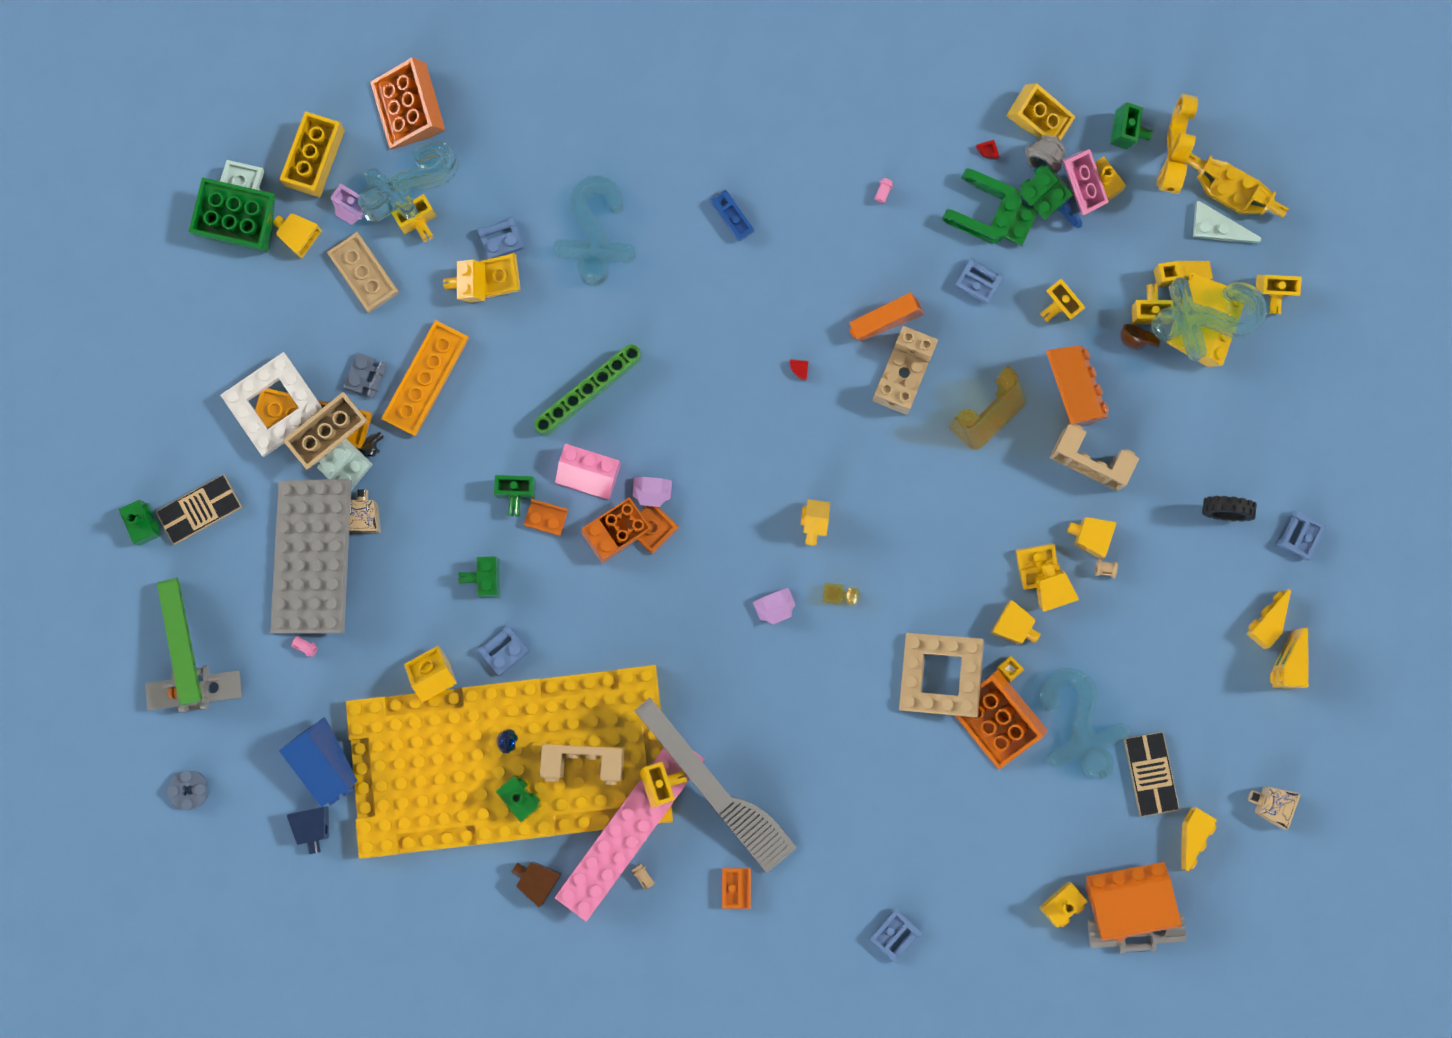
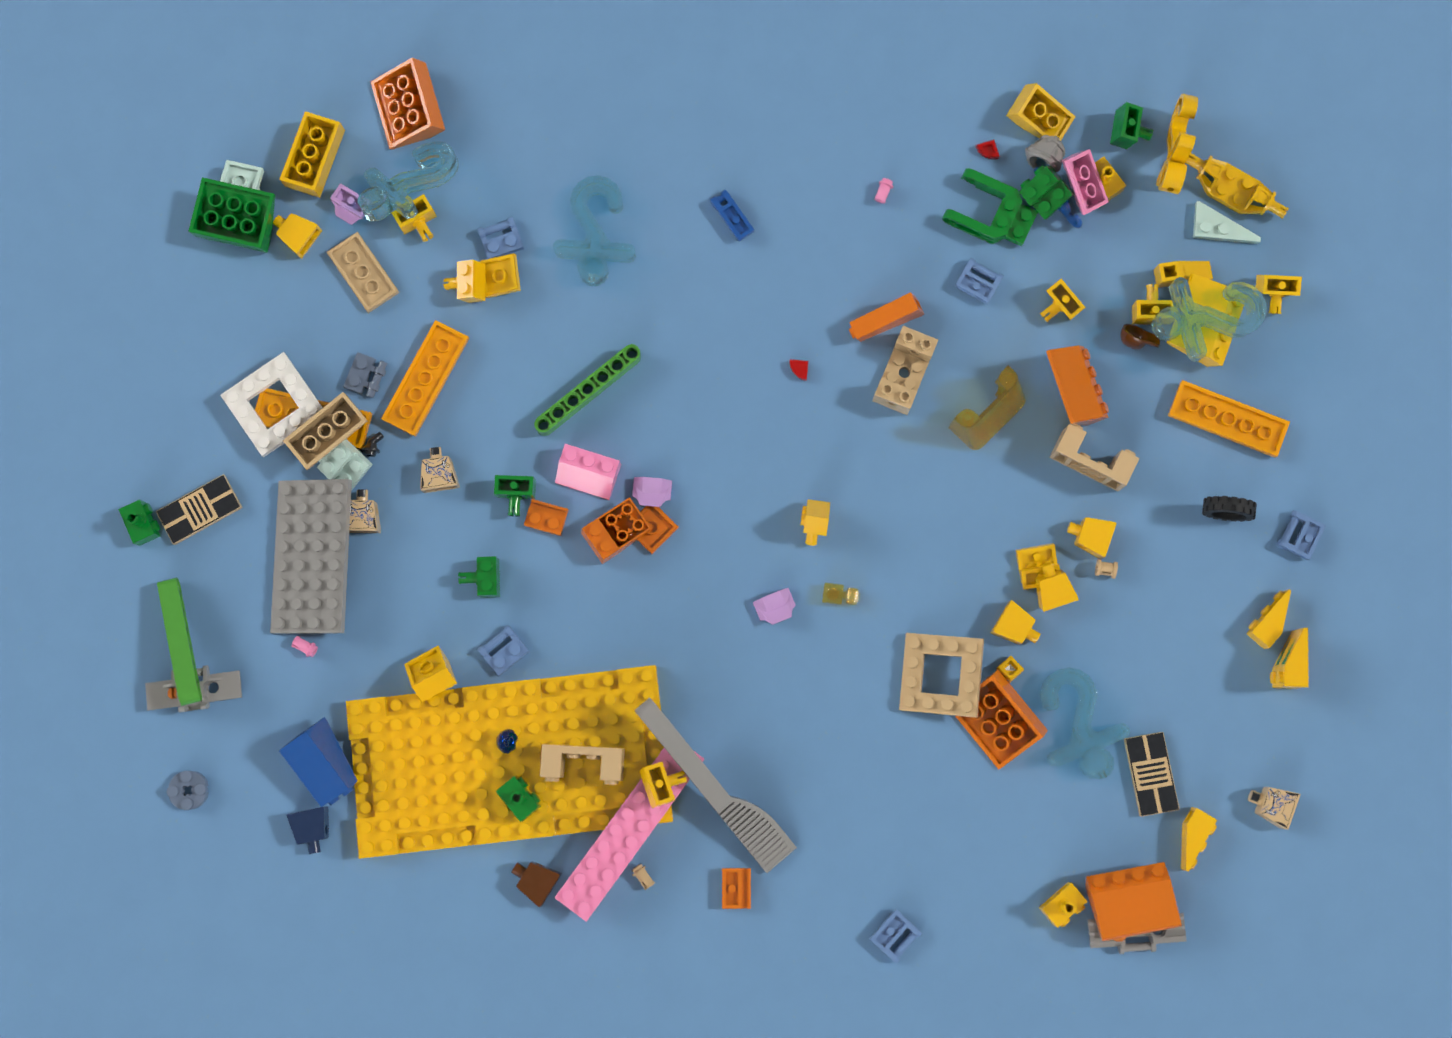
(438, 473): none -> tan torso
(1228, 418): none -> light orange plate

